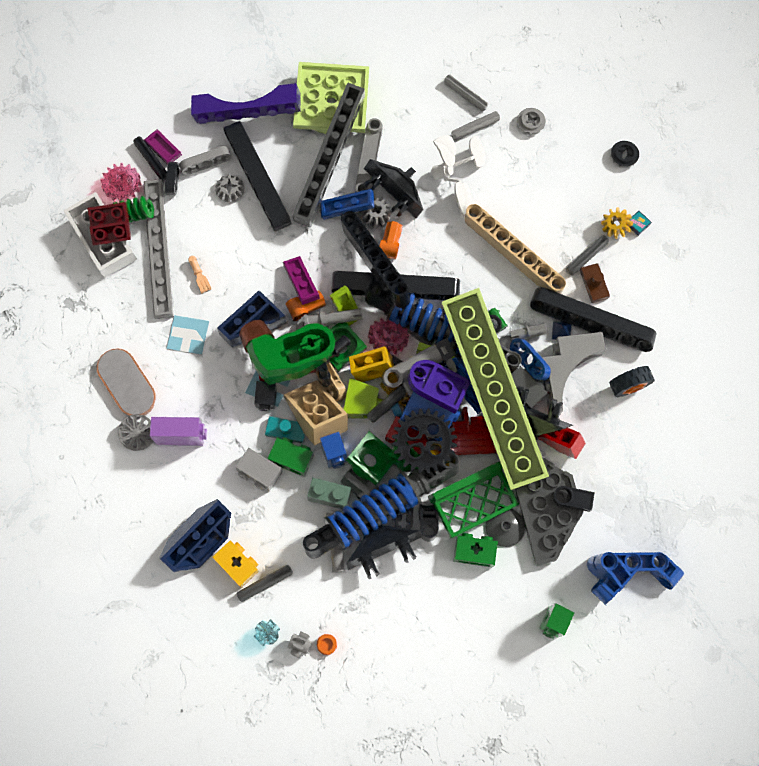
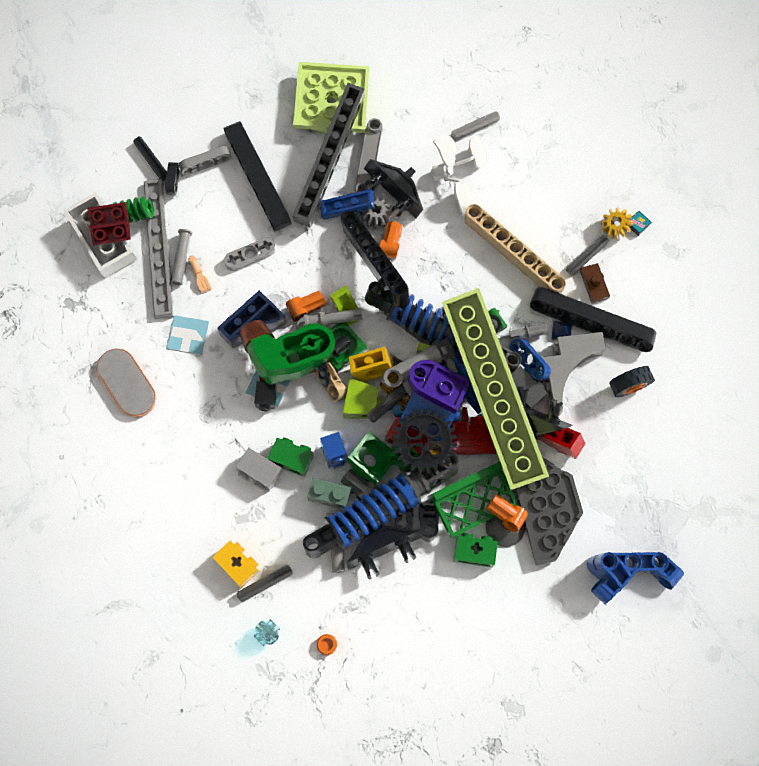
(121, 181): clear pink gear -> none
(136, 432): light grey wheel -> none
(162, 147): magenta tile -> none
(178, 431): medium lavender brick -> none
(181, 256): none -> light grey pin
(197, 537): dark blue wedge -> none
(235, 193): light grey gear -> none
(247, 261): none -> light grey beam
(281, 100): dark purple arch -> none
(285, 428): teal tile -> none
(299, 644): light grey gear -> none
(301, 280): magenta tile -> none
(316, 411): tan slope -> none
(388, 335): clear pink gear -> none
(421, 286): black beam -> none
(466, 93): light grey axle -> none
(512, 516): none -> orange piece
(532, 114): light grey gear -> none
(556, 621): green brick -> none
(578, 500): black piece -> none
(632, 153): black gear -> none

